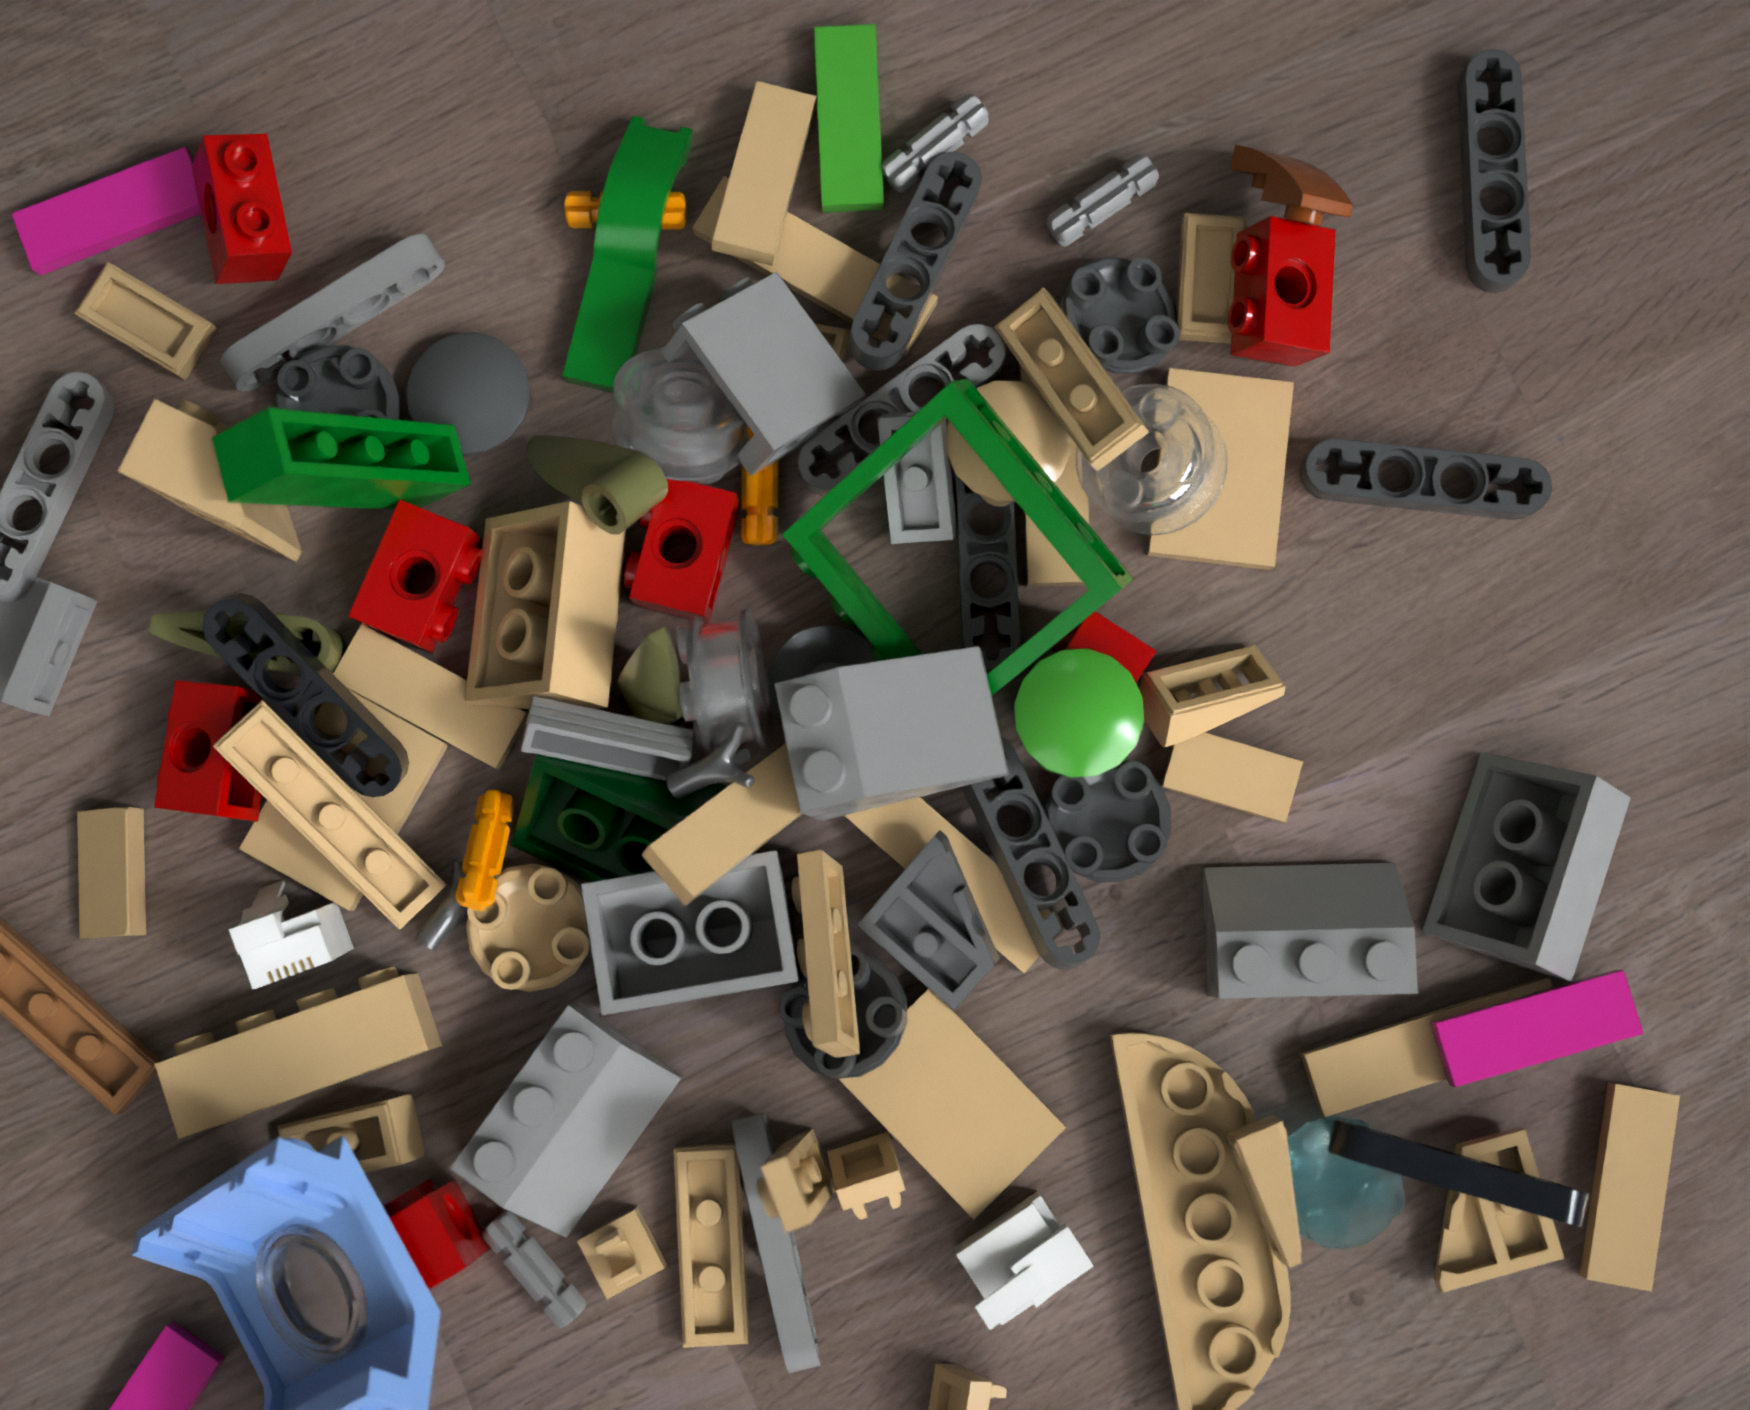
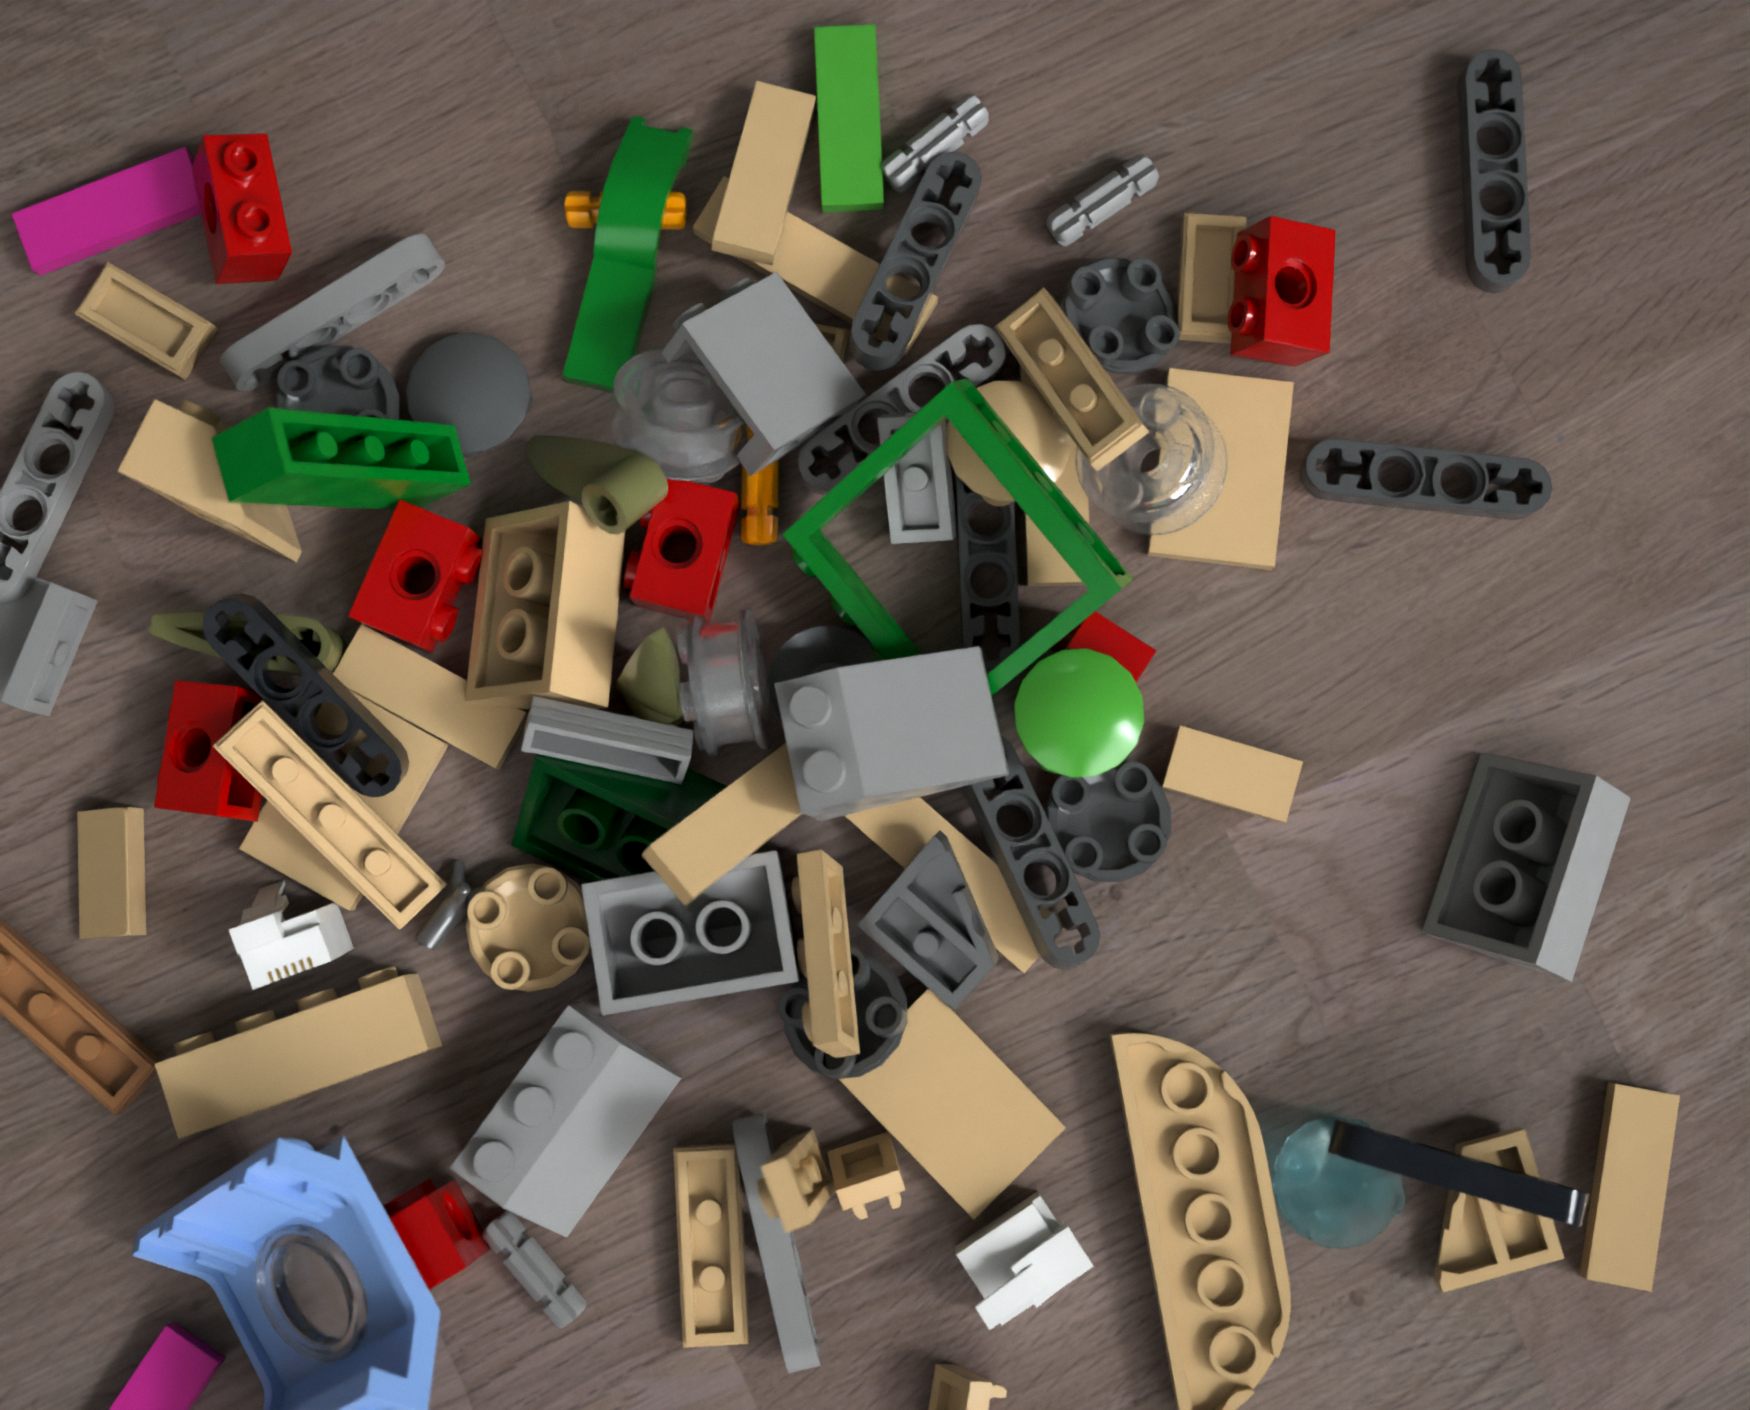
(377, 1132): tan slope -> none
(485, 850): light orange axle -> none
(622, 1253): tan tile -> none
(715, 768): flat silver bar -> none
(1178, 717): tan slope -> none
(1266, 1169): tan slope -> none
(1292, 183): dark orange slope -> none
(1307, 931): light grey slope -> none
(1390, 1057): tan tile -> none
(1536, 1028): dark pink tile -> none

